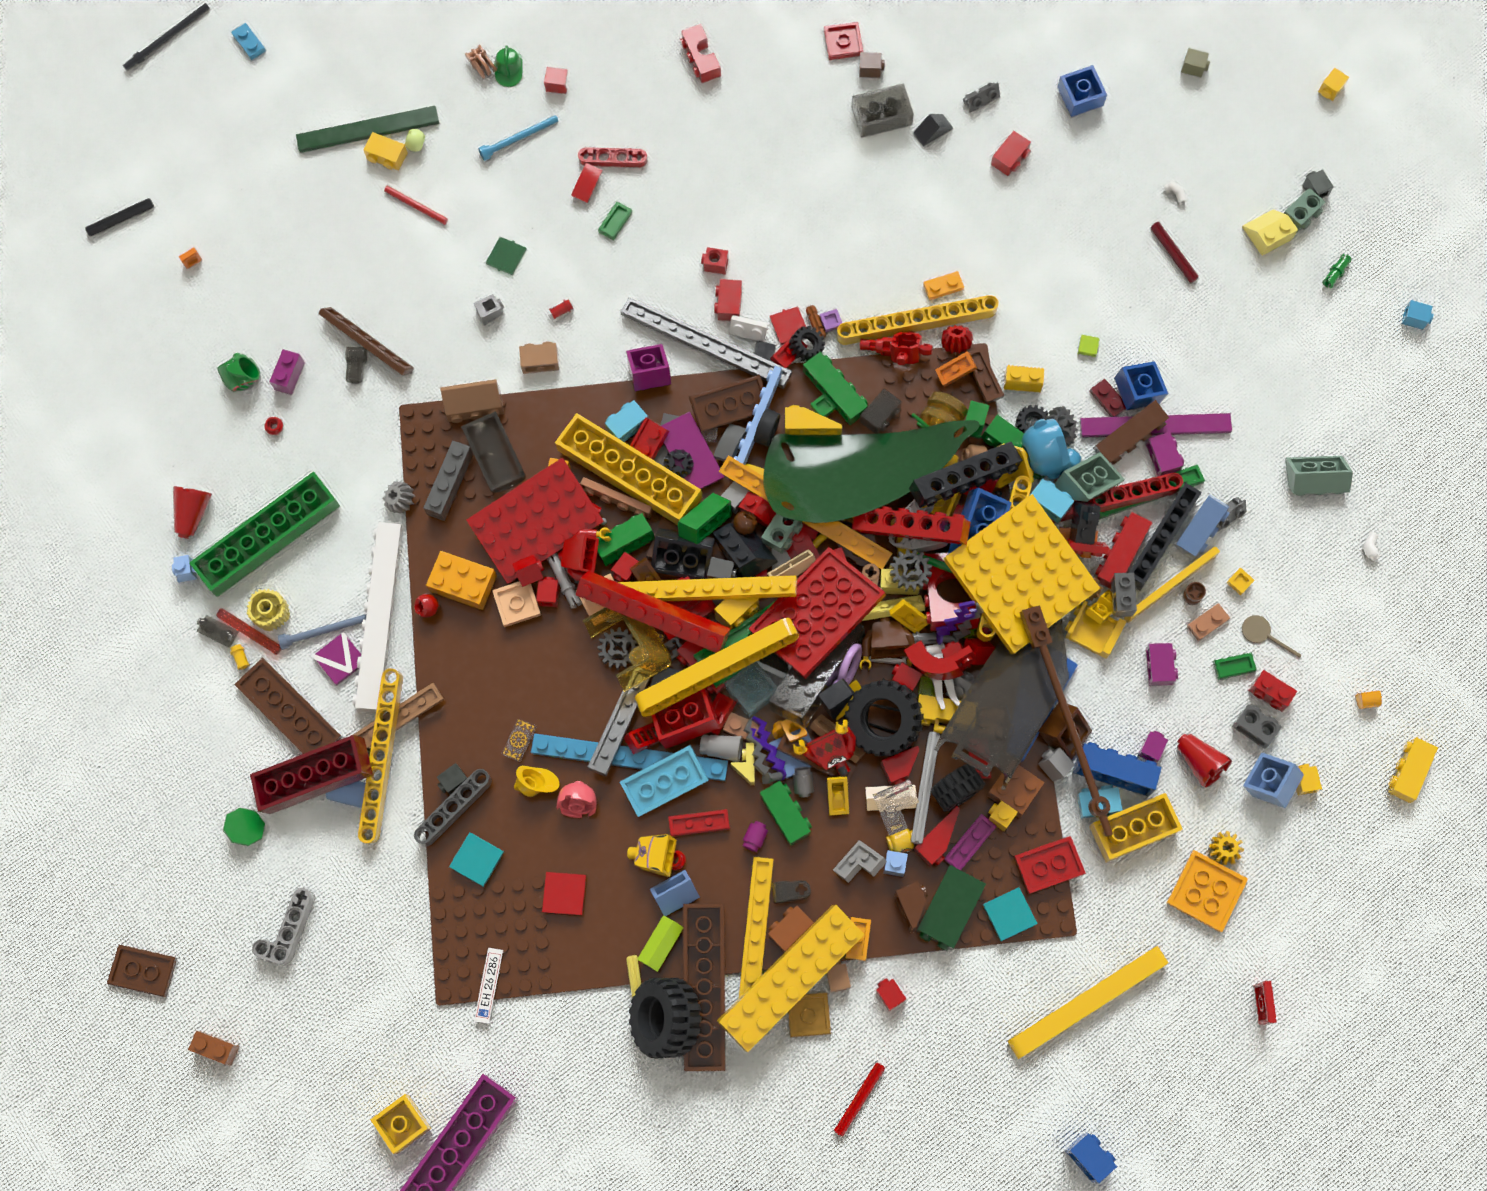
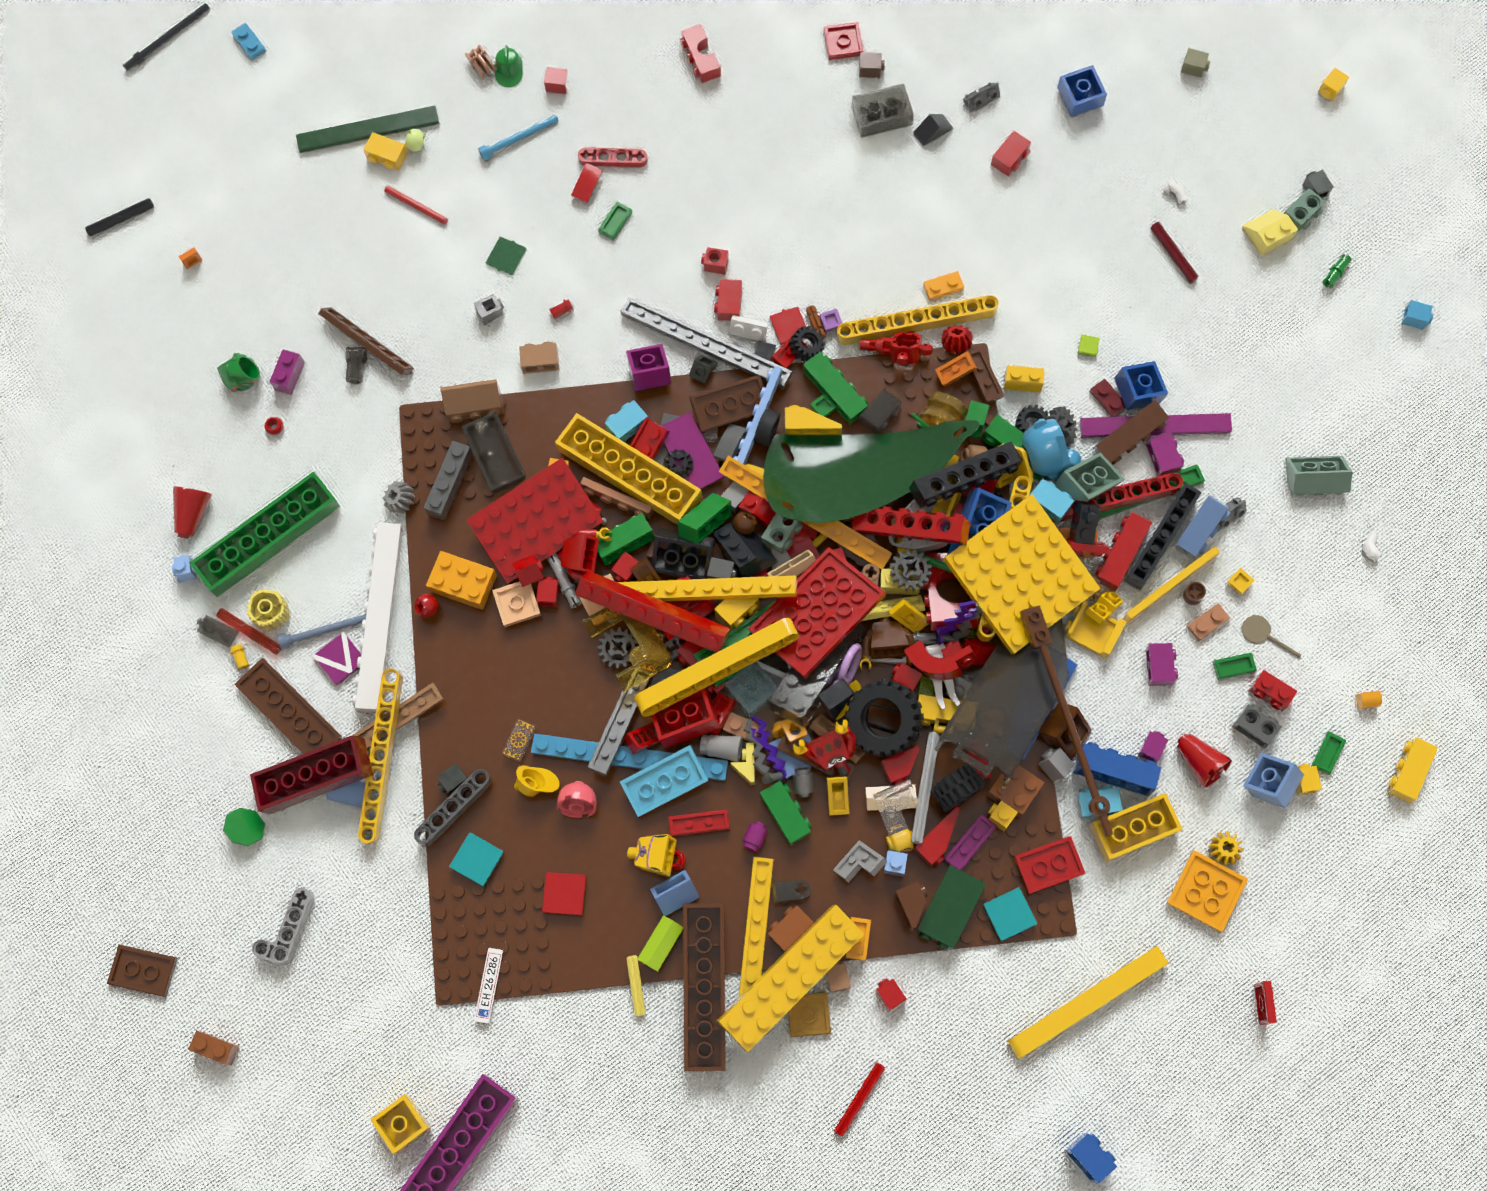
(665, 1018): black tyre -> none
(702, 368): none -> pearl dark grey bracket
(1123, 595): dark grey brick -> none
(1328, 752): none -> green tile

